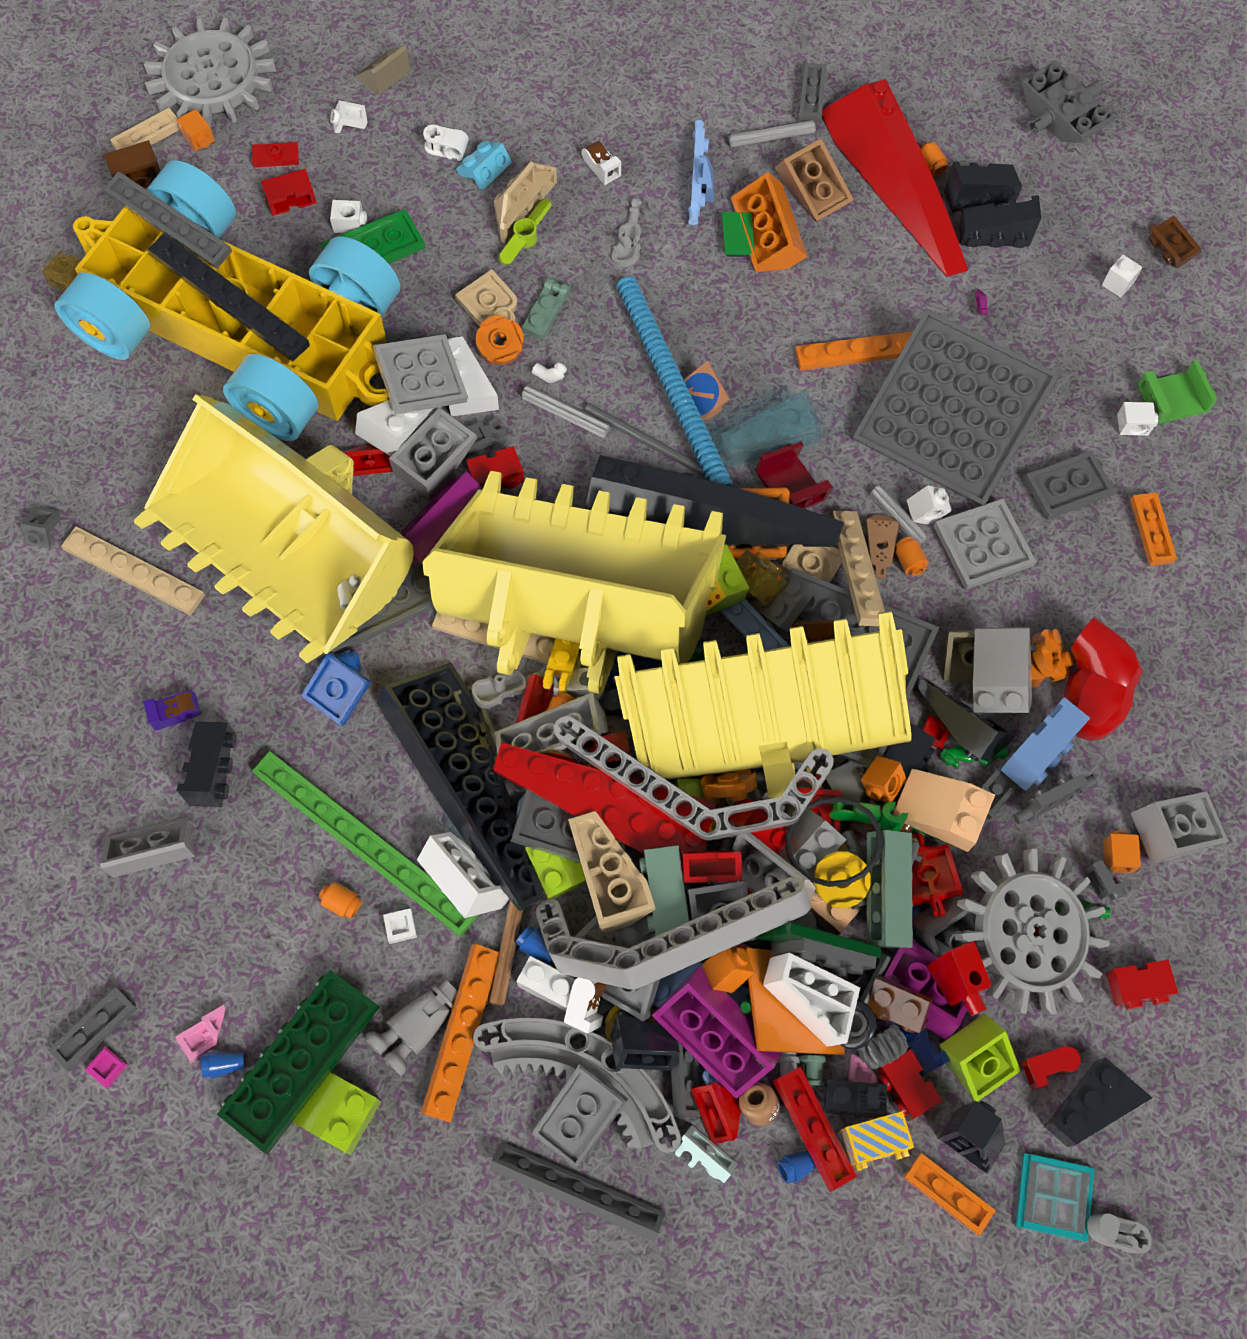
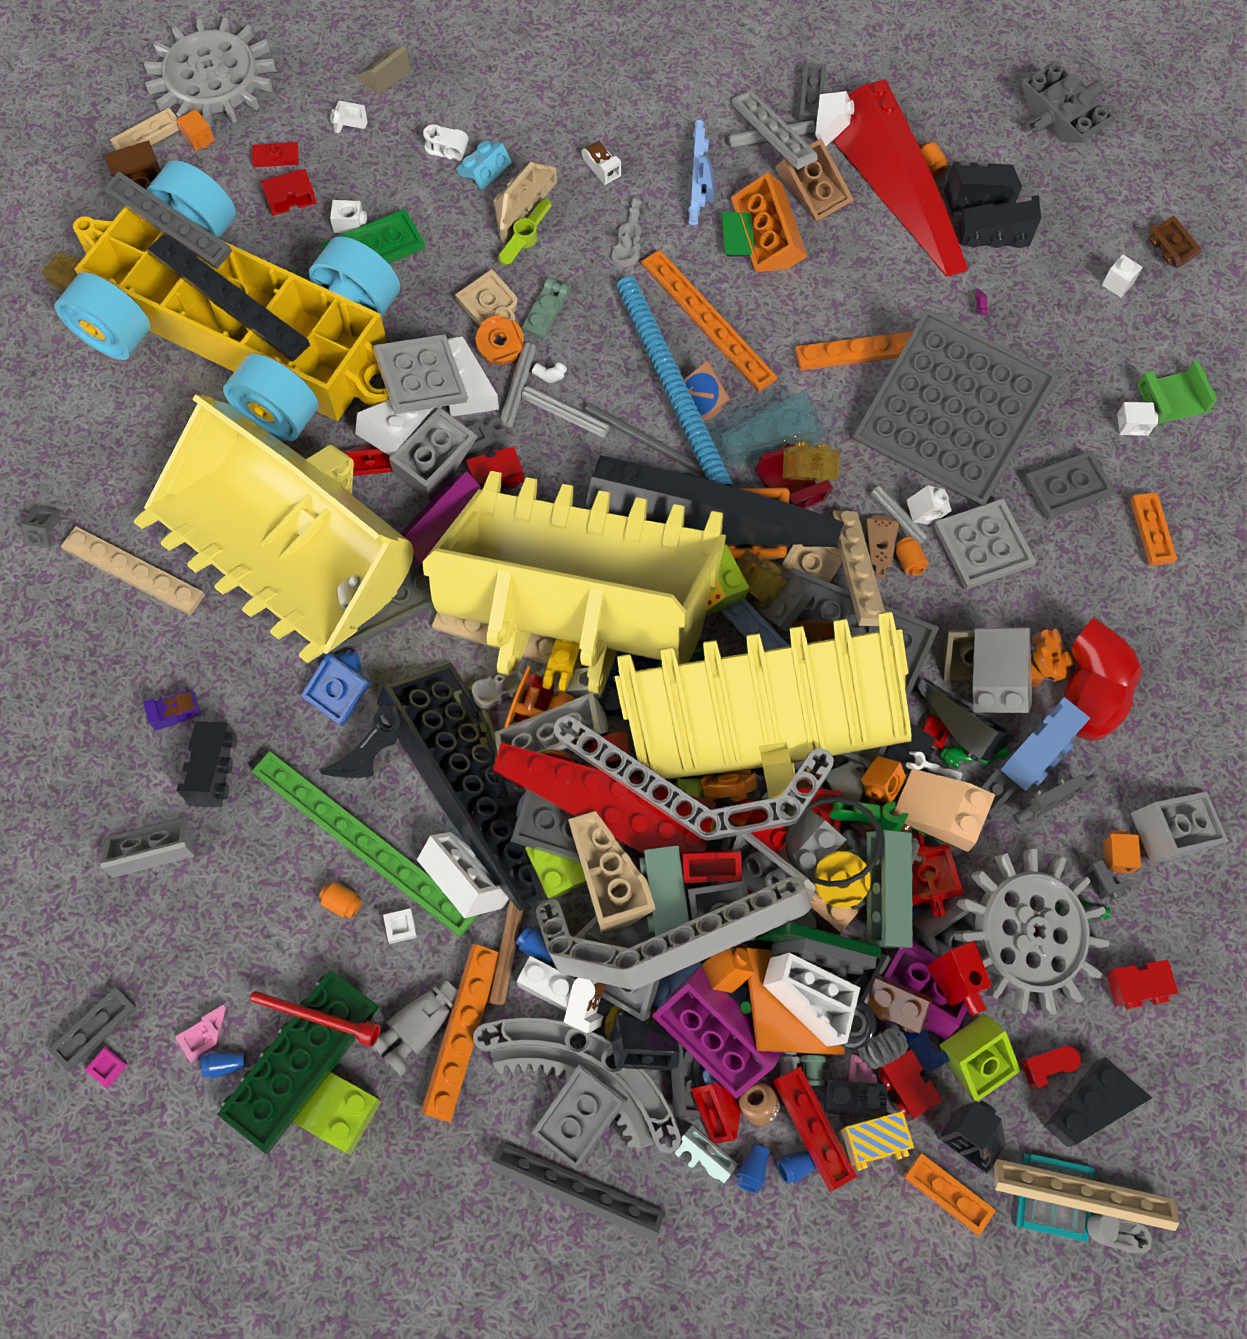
(361, 759): none -> black piece
(366, 1032): none -> red piece
(517, 384): none -> light grey axle
(526, 709): none -> orange shield
(709, 321): none -> orange tile
(753, 1171): none -> blue cone
(775, 129): none -> light grey tile
(811, 463): none -> clear yellow brick
(833, 115): none -> white slope
(920, 763): none -> white piece
(1086, 1194): none -> tan plate

